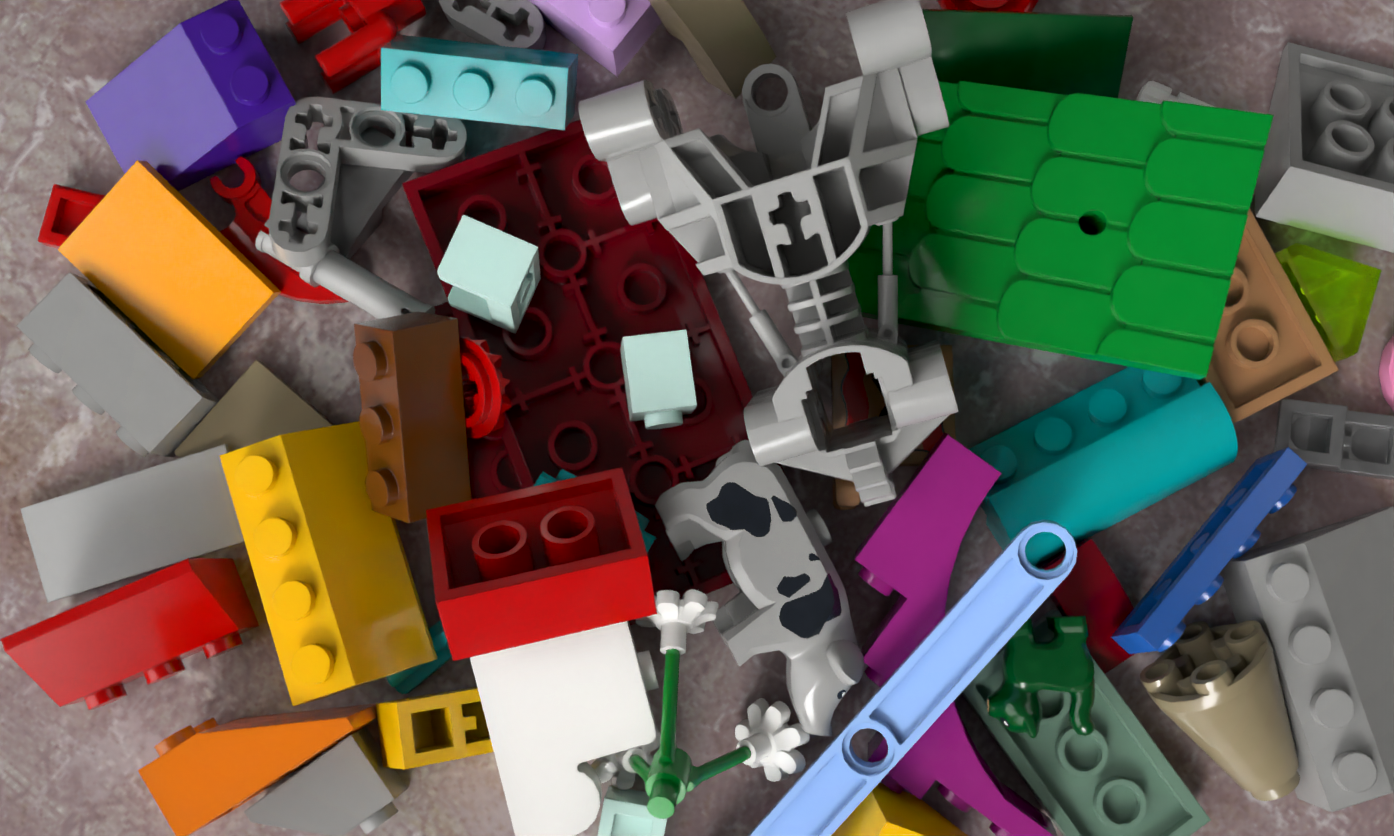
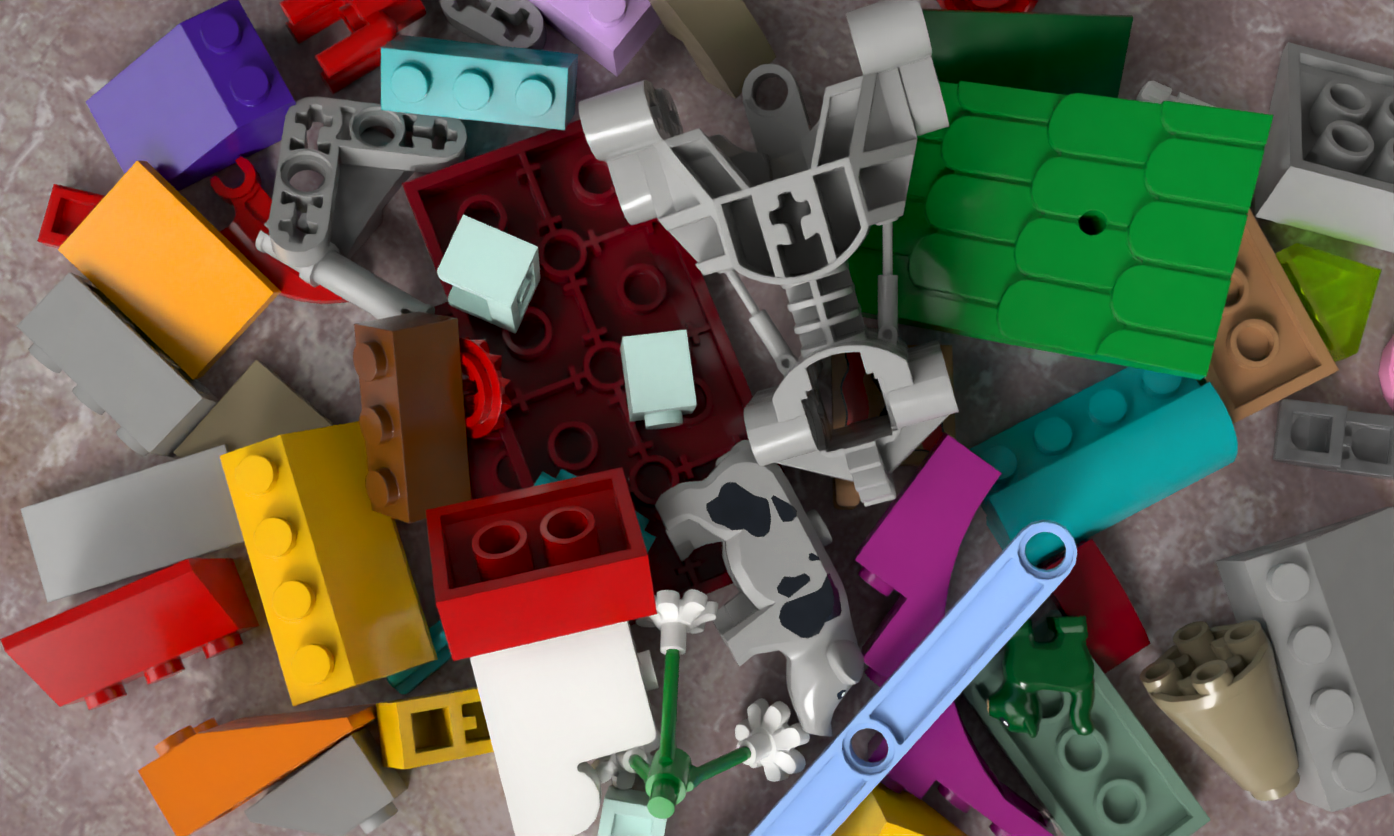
(1195, 571): blue plate -> none

